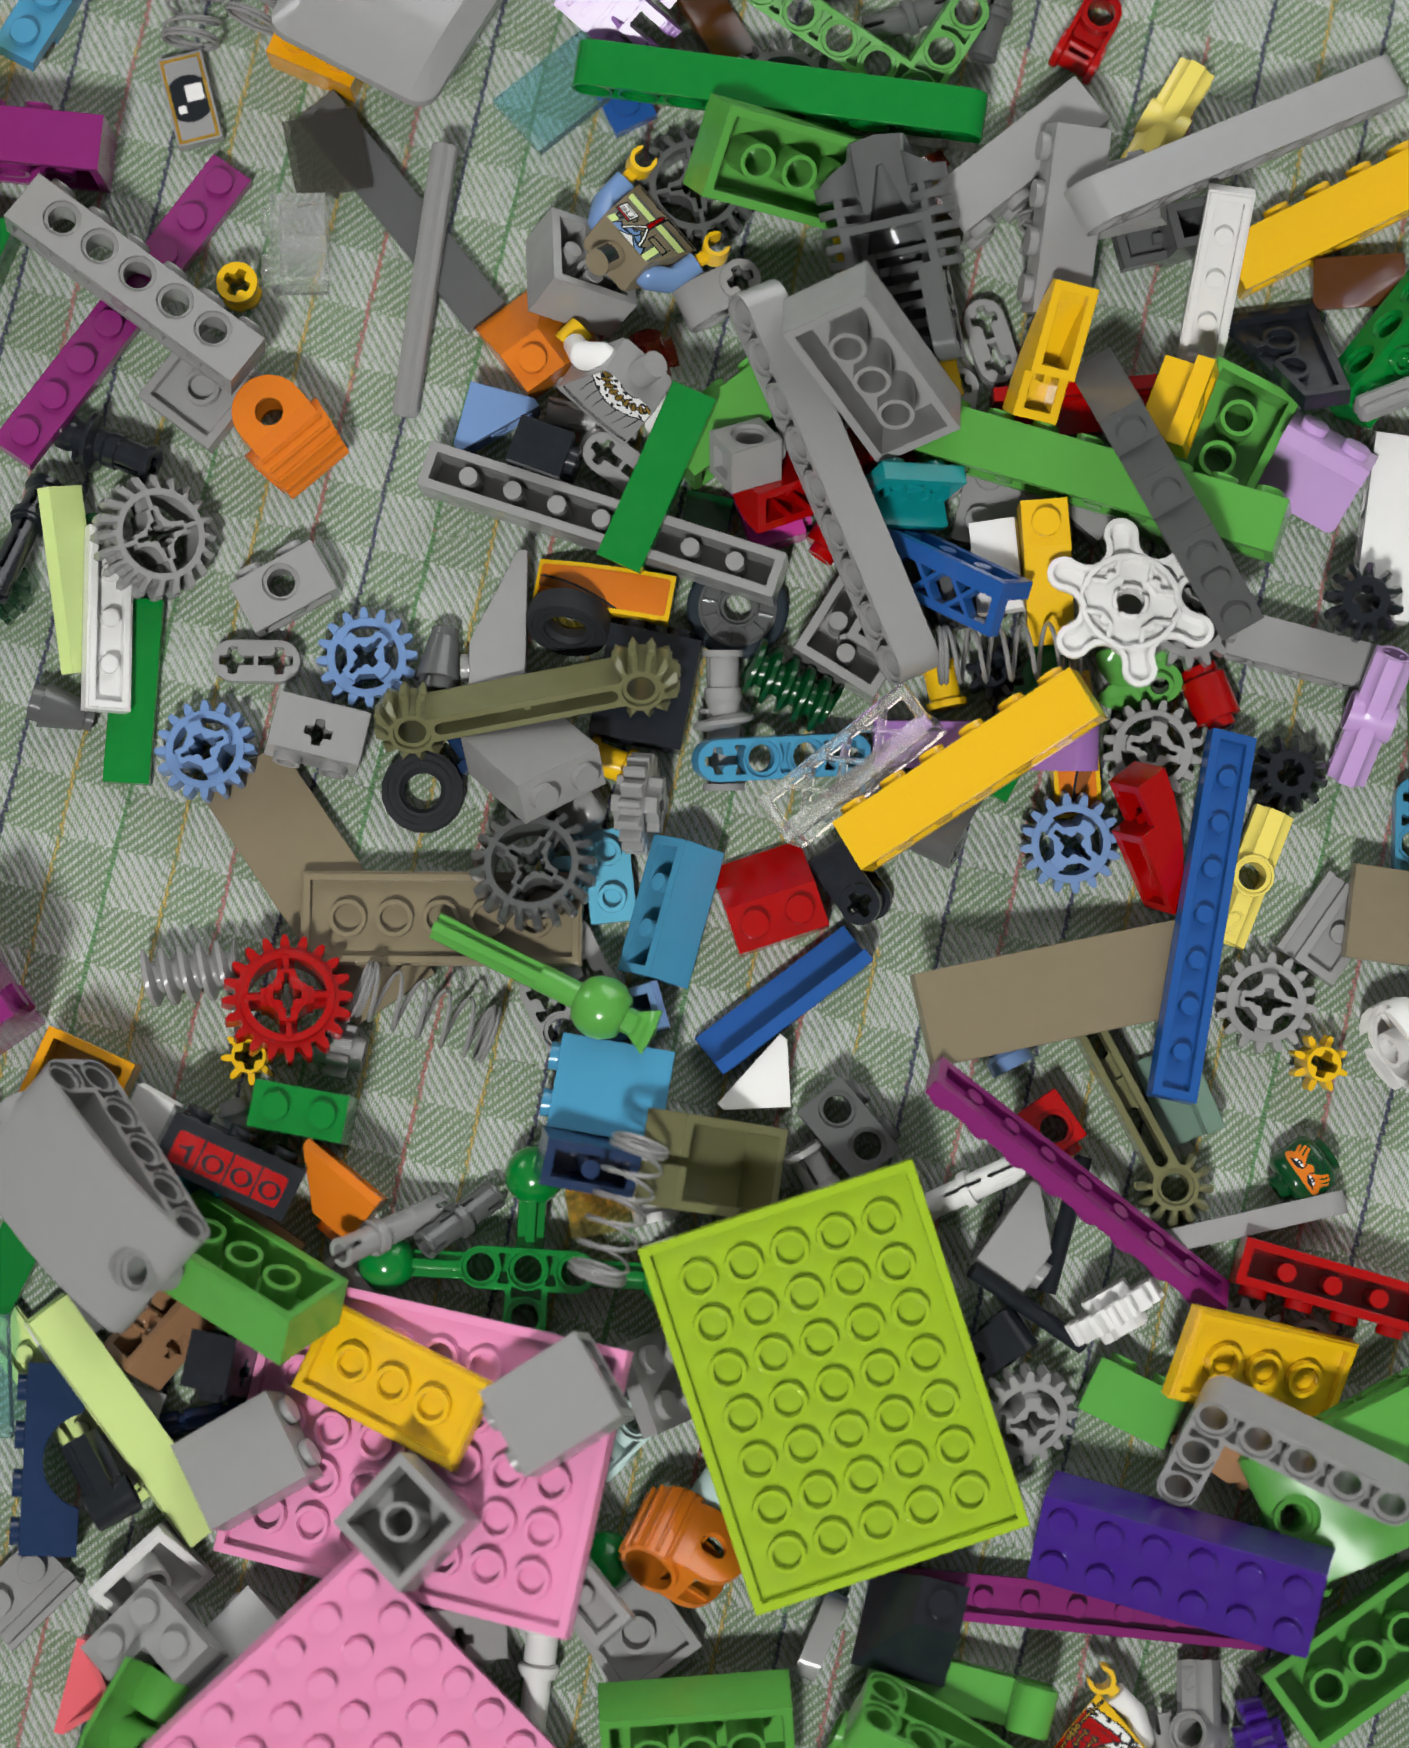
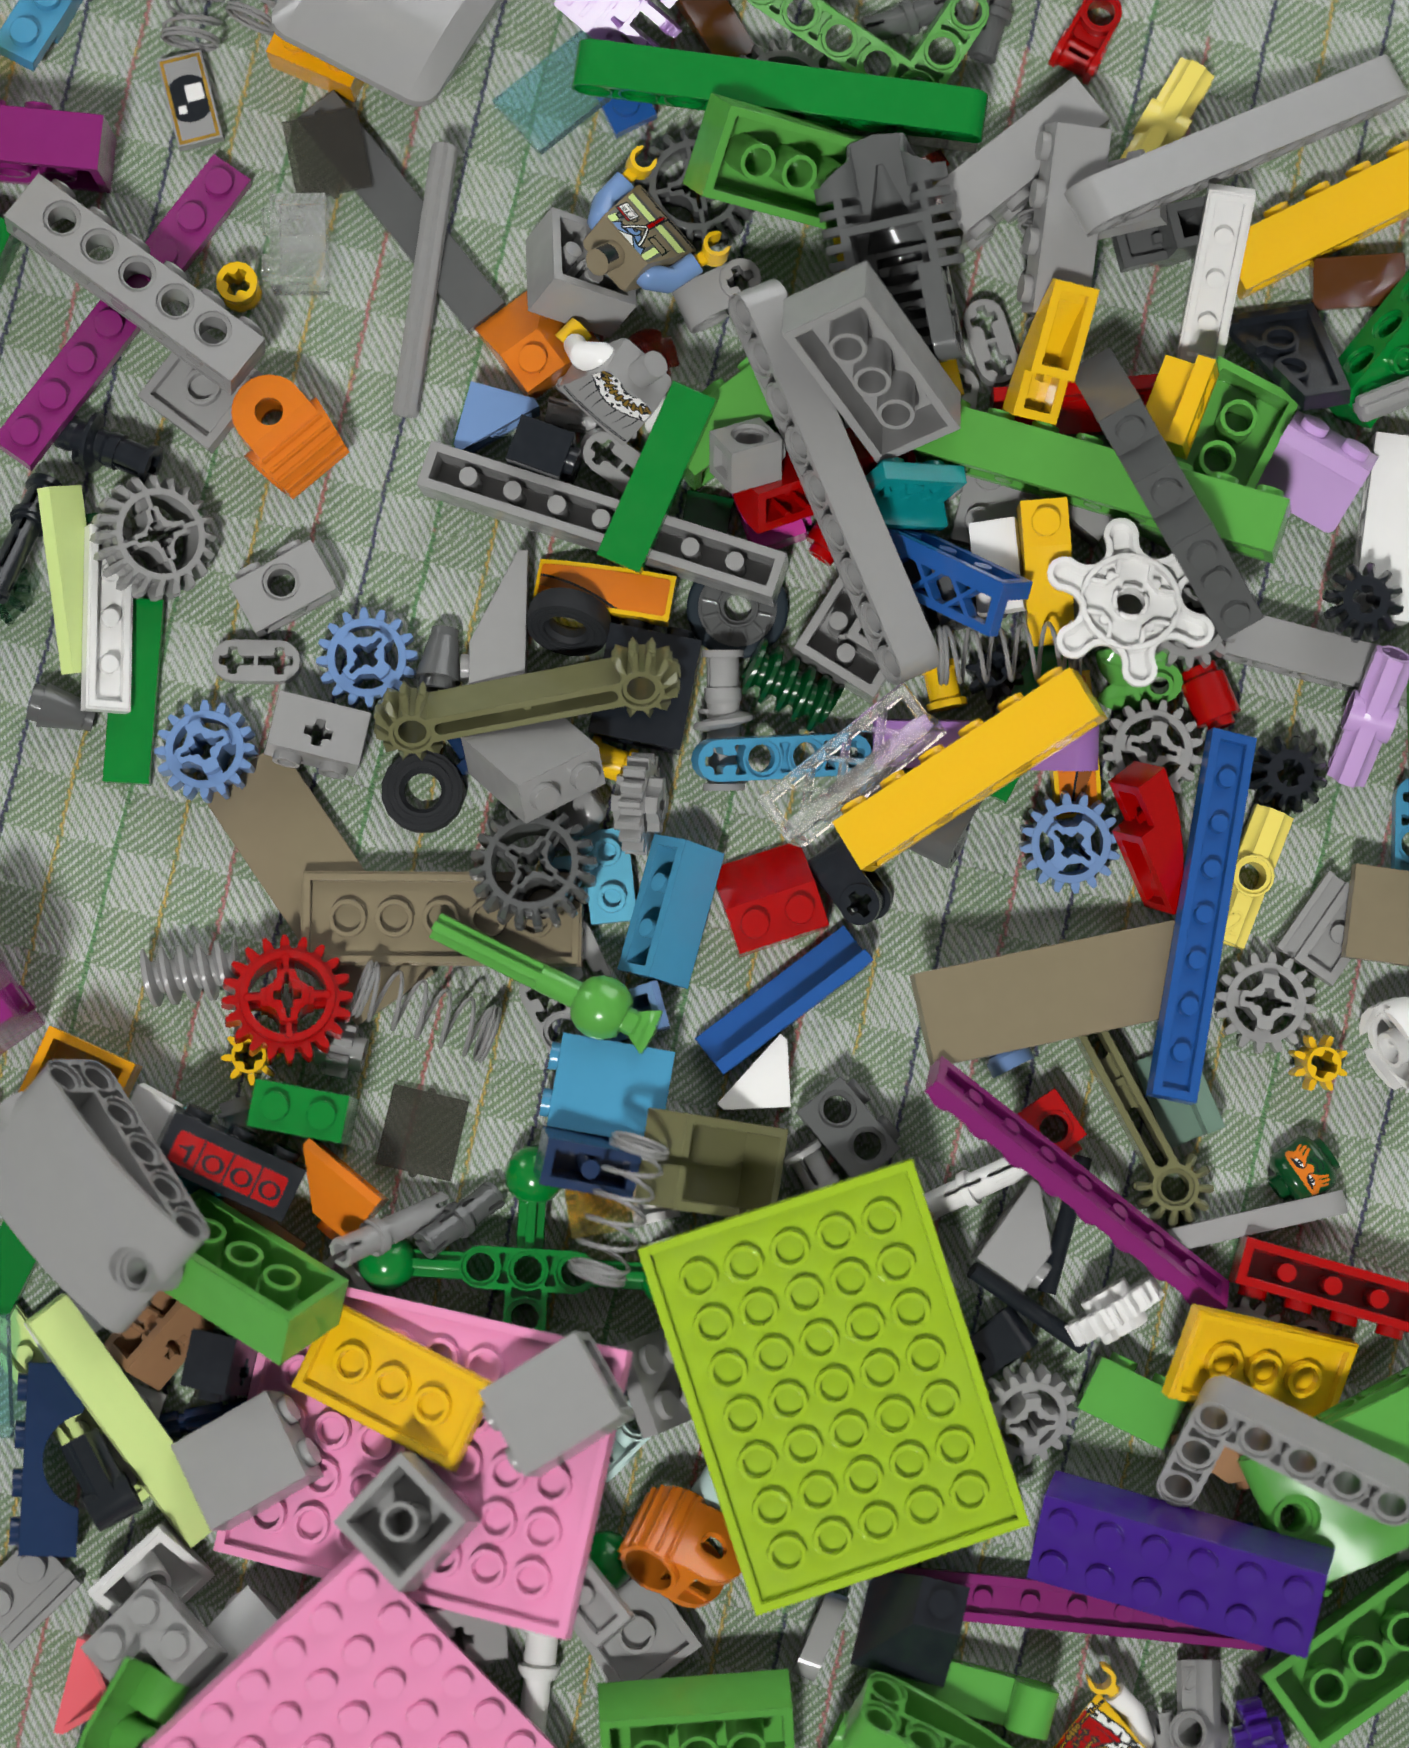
(422, 1132): none -> clear smoke piece

